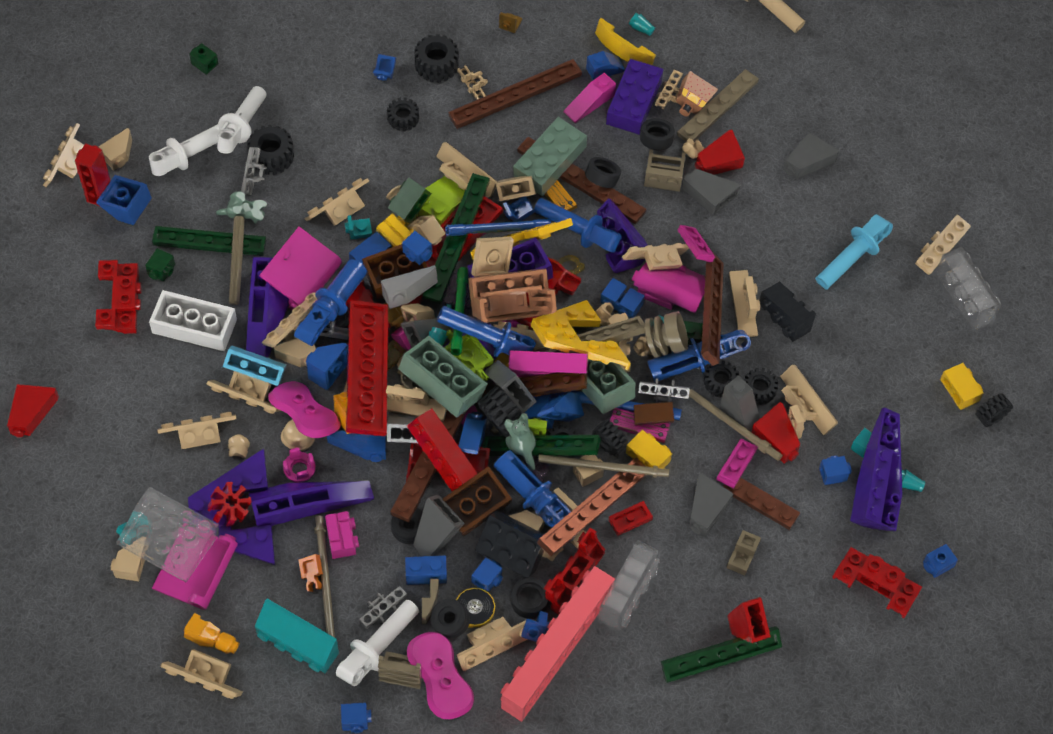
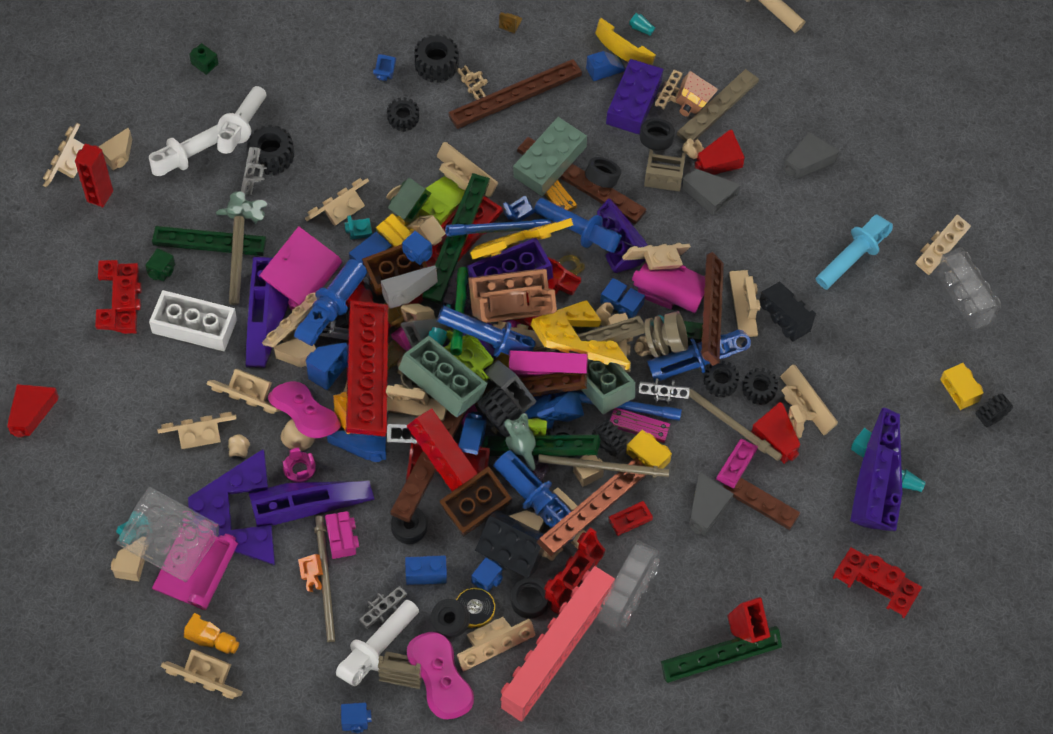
(125, 199): blue slope -> none
(239, 506): red gear -> none
(254, 365): medium azure brick -> none
(296, 636): teal slope -> none
(429, 603): dark tan slope -> none
(436, 527): dark grey slope -> none
(492, 256): tan tile -> none
(515, 187): tan slope -> none
(533, 629): blue bracket -> none
(591, 98): dark pink slope -> none
(653, 413): reddish brown tile -> none
(696, 243): dark pink tile -> none
(740, 403): dark grey slope -> none
(743, 552): dark tan slope -> none
(835, 470): blue brick -> none
(940, 561): blue brick -> none

